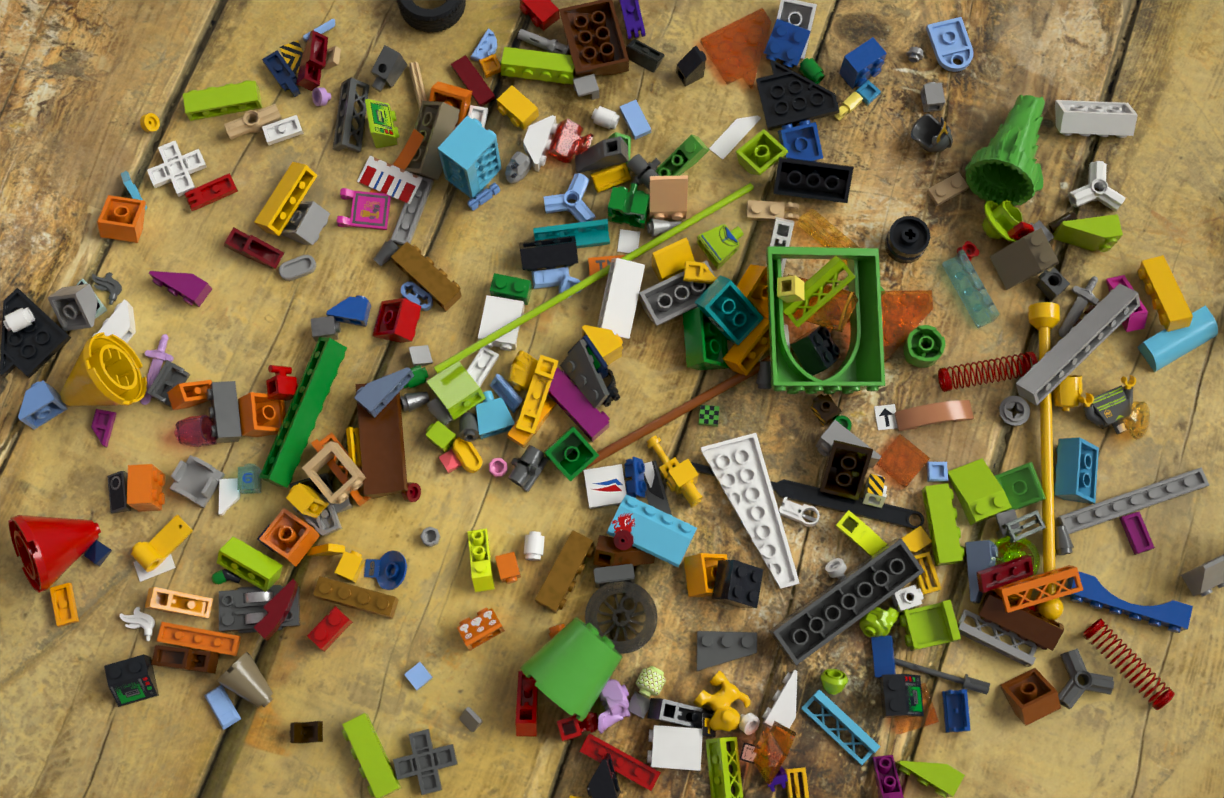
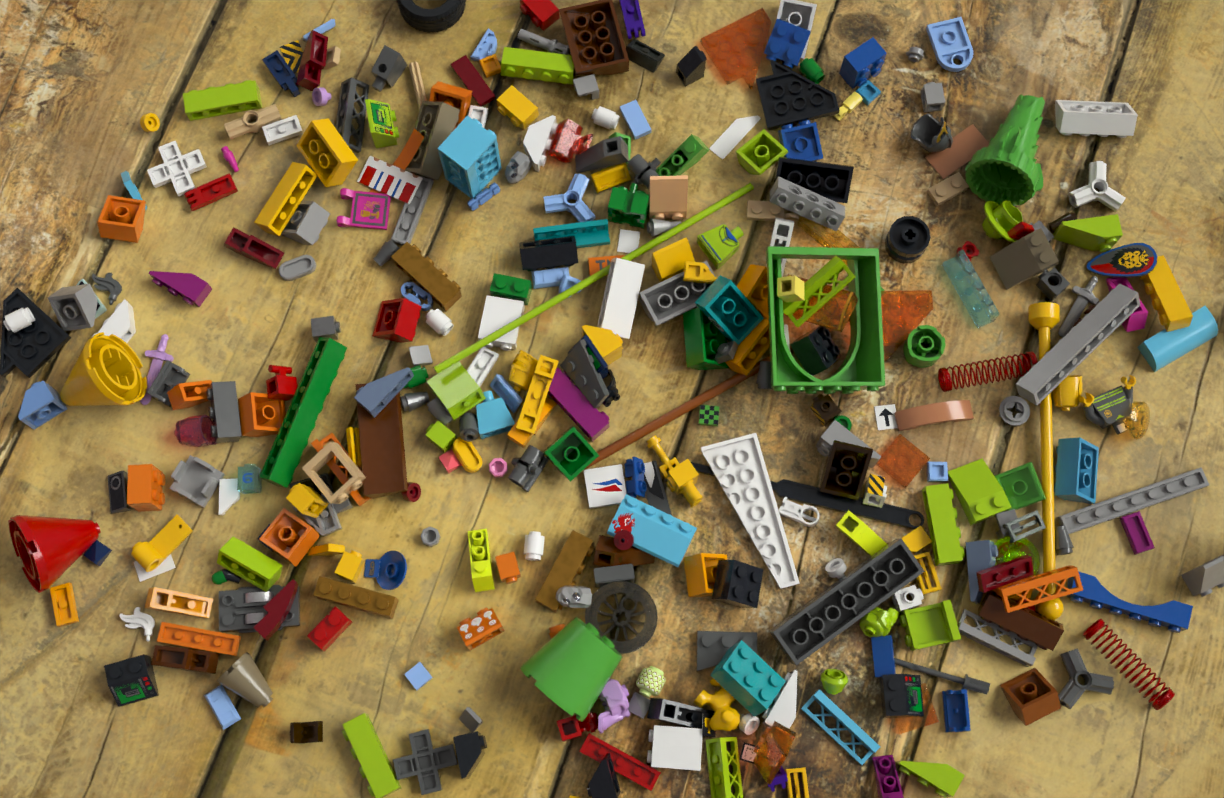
(103, 425): magenta tile -> none
(229, 157): none -> dark pink piece
(327, 152): none -> yellow brick
(352, 311): blue slope -> none
(439, 321): none -> white brick
(469, 752): none -> black slope
(526, 706): red slope -> none
(574, 596): none -> light grey rock
(726, 352): none -> flat silver plate
(748, 678): none -> teal brick
(807, 203): none -> light grey brick
(961, 151): none -> nougat sticker
(1124, 261): none -> shield

